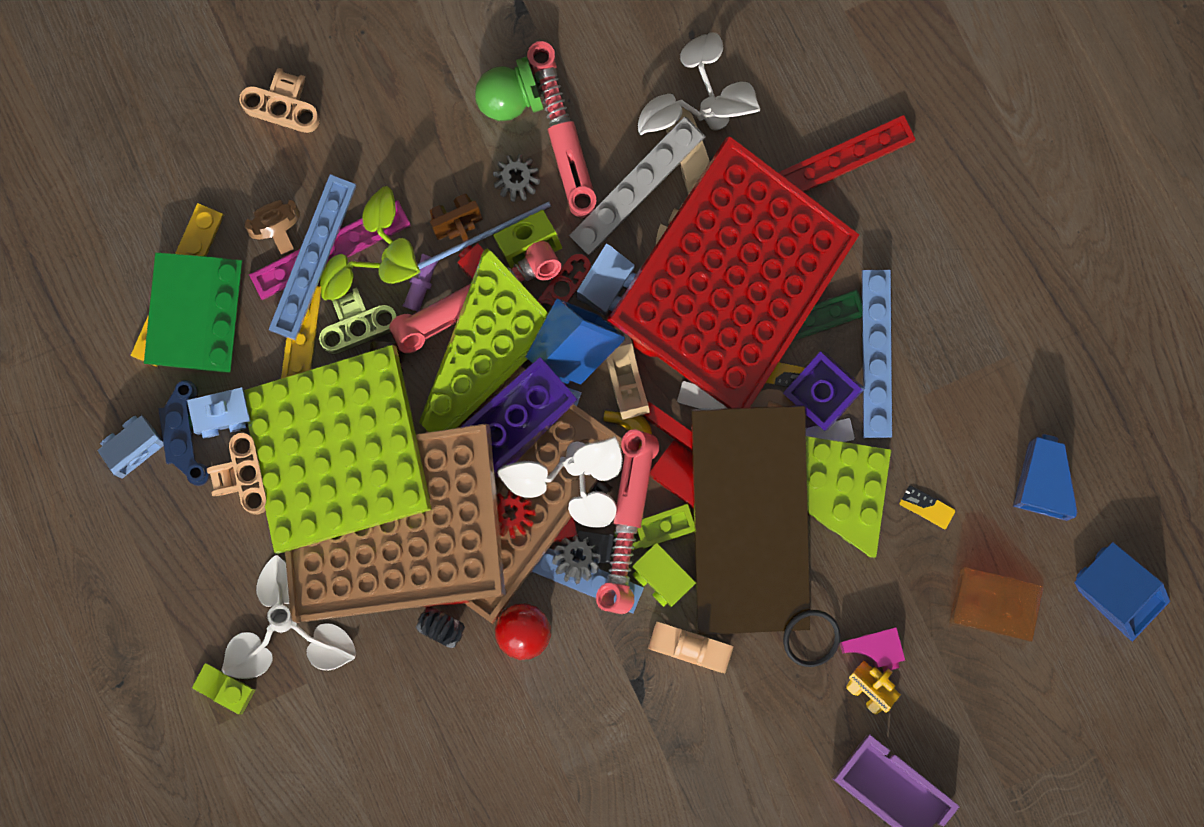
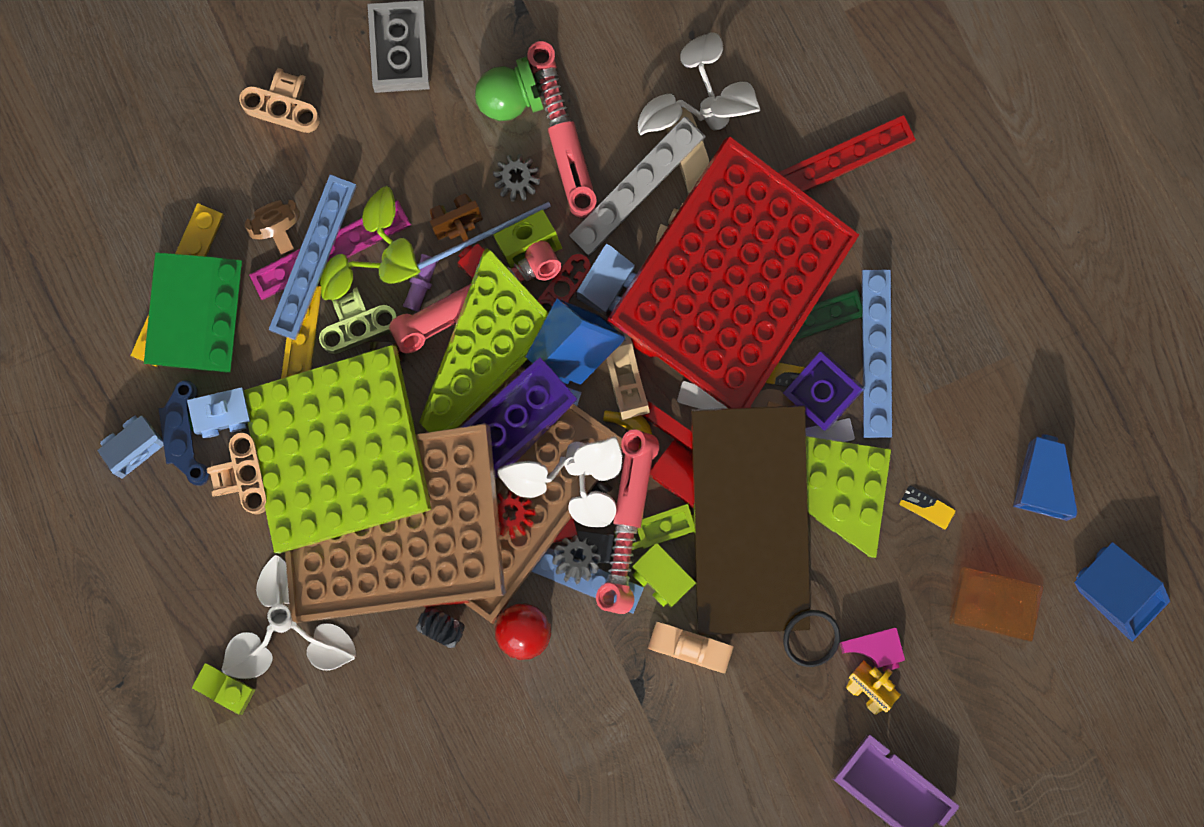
(398, 46): none -> light grey brick

